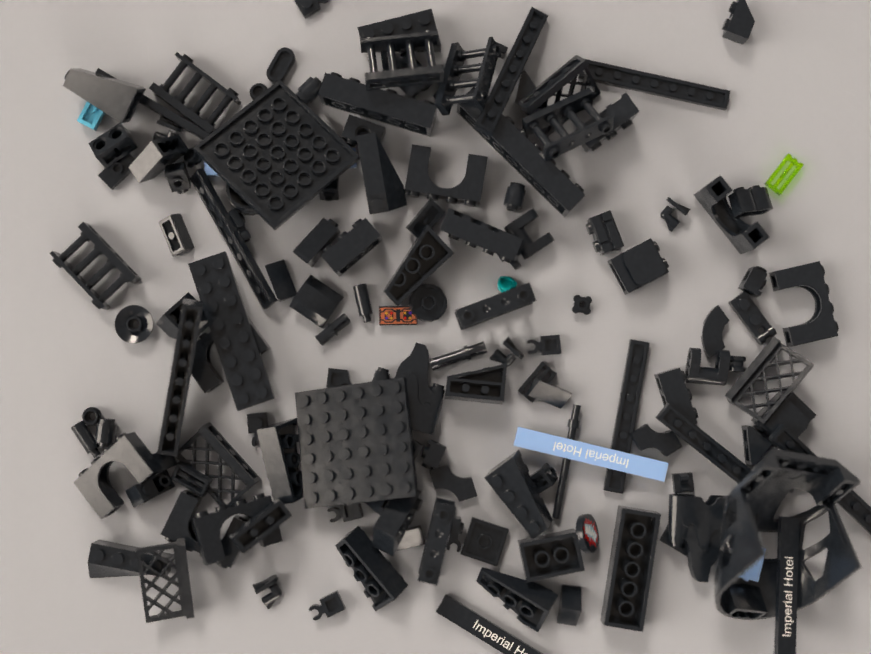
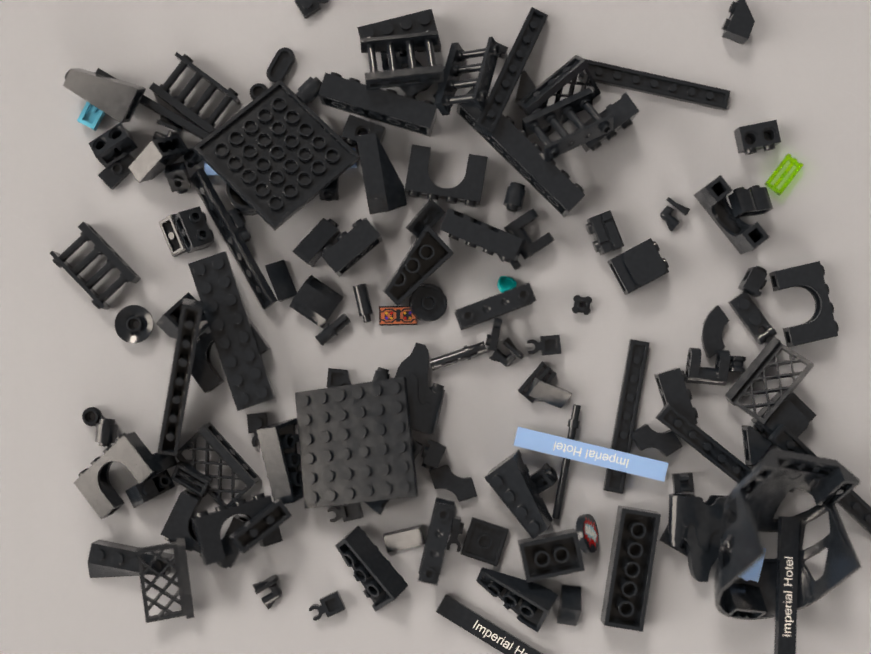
(86, 438): black cylinder -> none
(194, 229): none -> black brick
(394, 522): black wedge -> none
(478, 386): black wedge -> none
(492, 339): none -> black plate
(756, 134): none -> black brick

